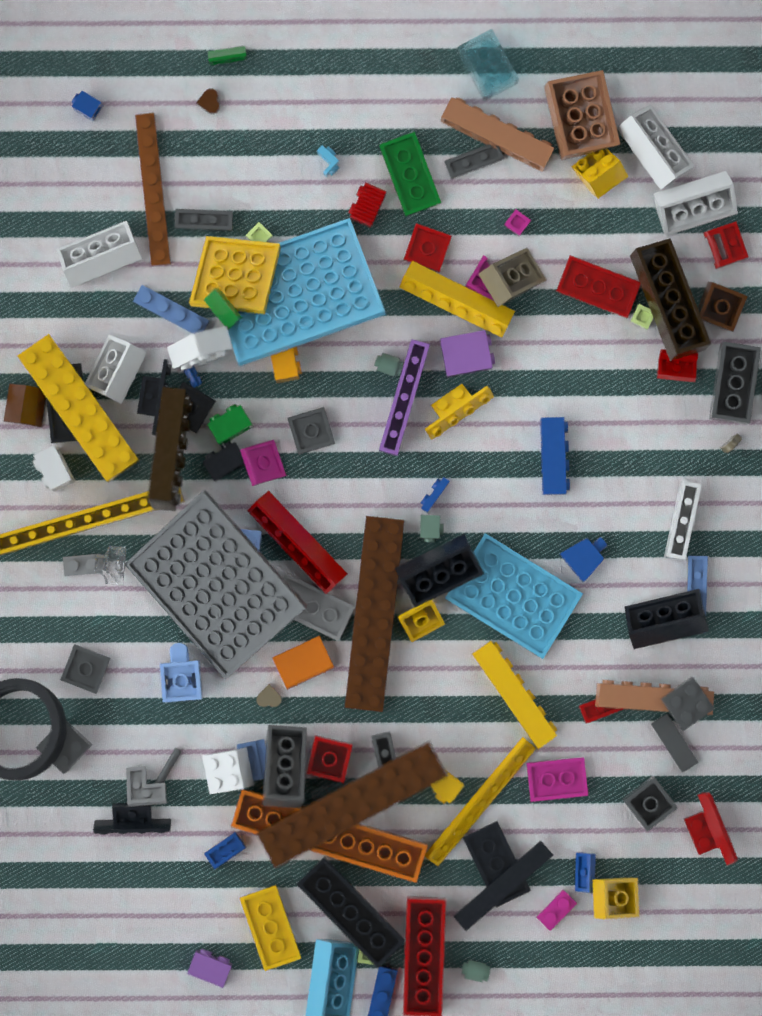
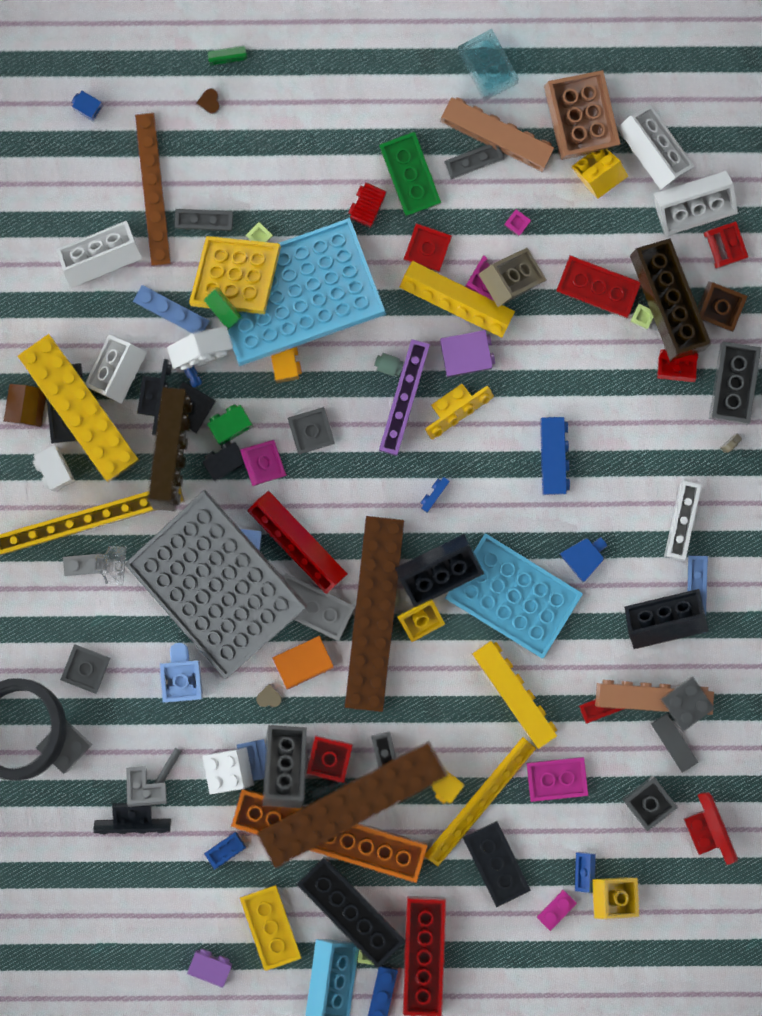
(329, 156): medium azure bracket -> none
(430, 528): sand green brick -> none
(476, 971): sand green brick -> none
(503, 885): black tile -> none

